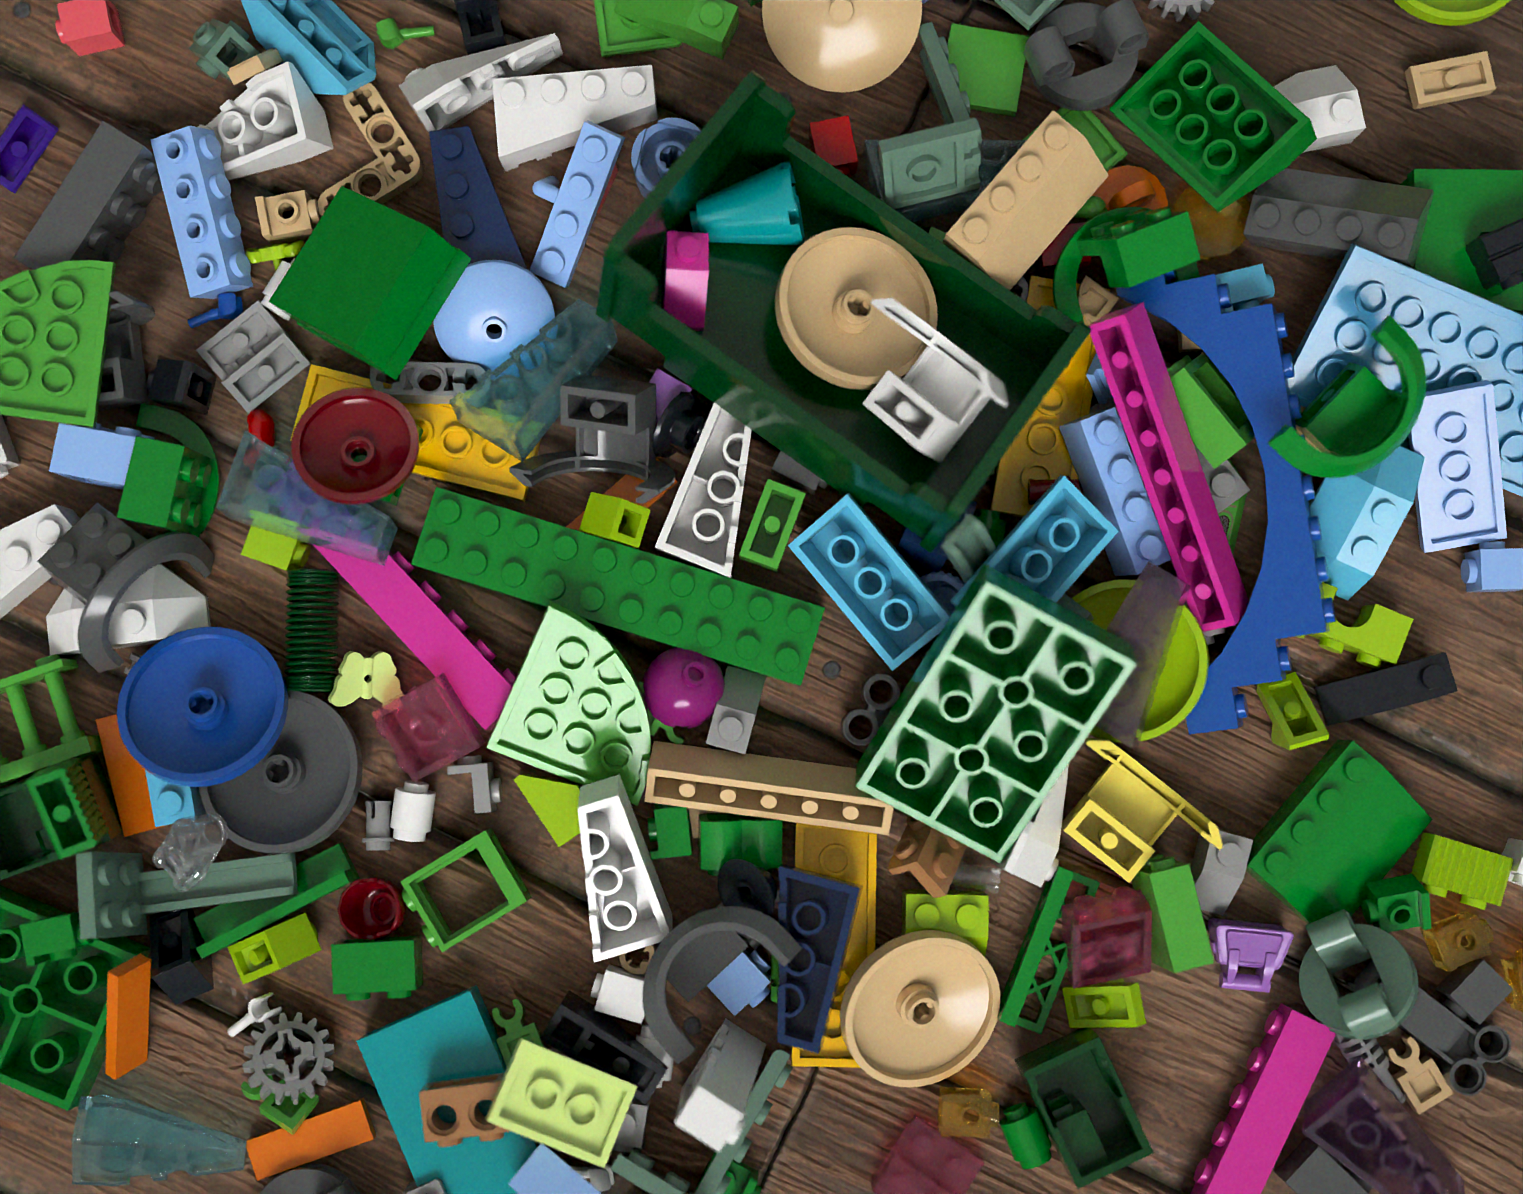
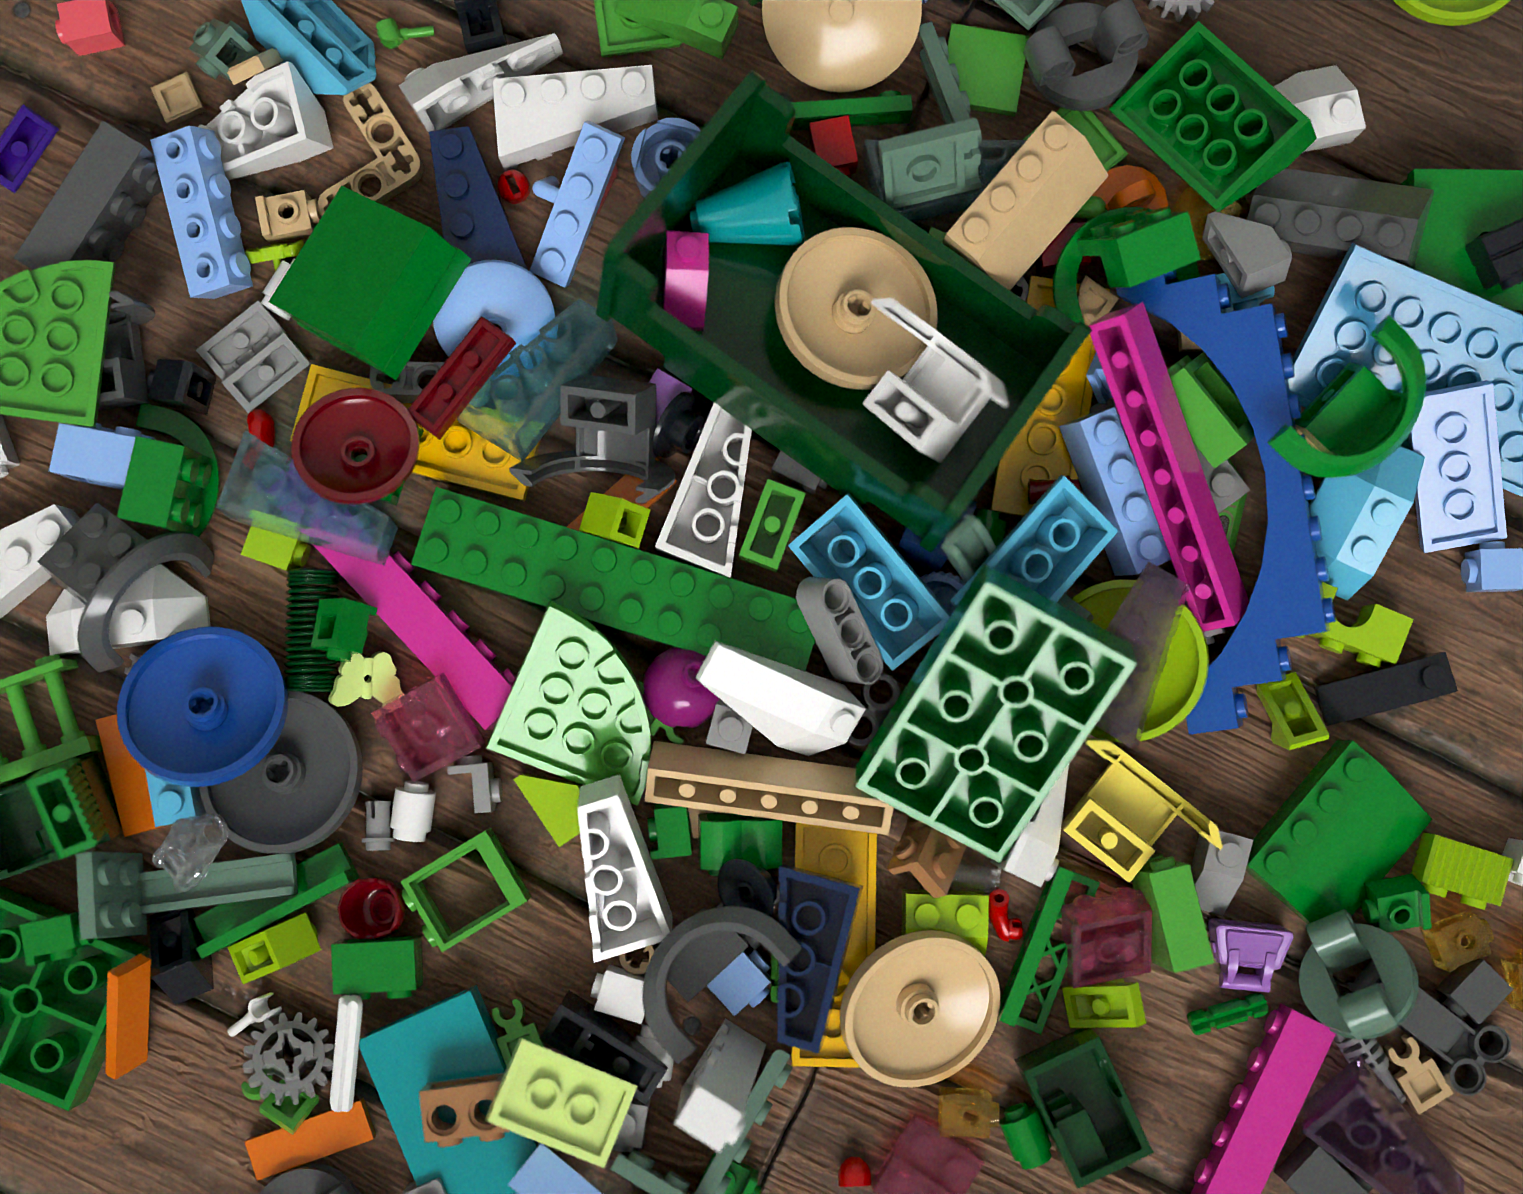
(128, 1140): clear light blue wedge -> none
(178, 99): none -> tan tile
(228, 308): blue hand -> none
(341, 628): none -> green brick
(346, 1053): none -> white axle
(461, 377): none -> dark red tile
(505, 190): none -> red hinge
(599, 1177): white hand -> none
(782, 701): none -> white wedge
(839, 630): none -> light grey beam
(854, 1173): none -> red hinge
(886, 109): none -> green plate
(998, 915): none -> red arm
(1227, 1013): none -> green axle
(1247, 252): none -> light grey slope
(1450, 80): tan plate -> none

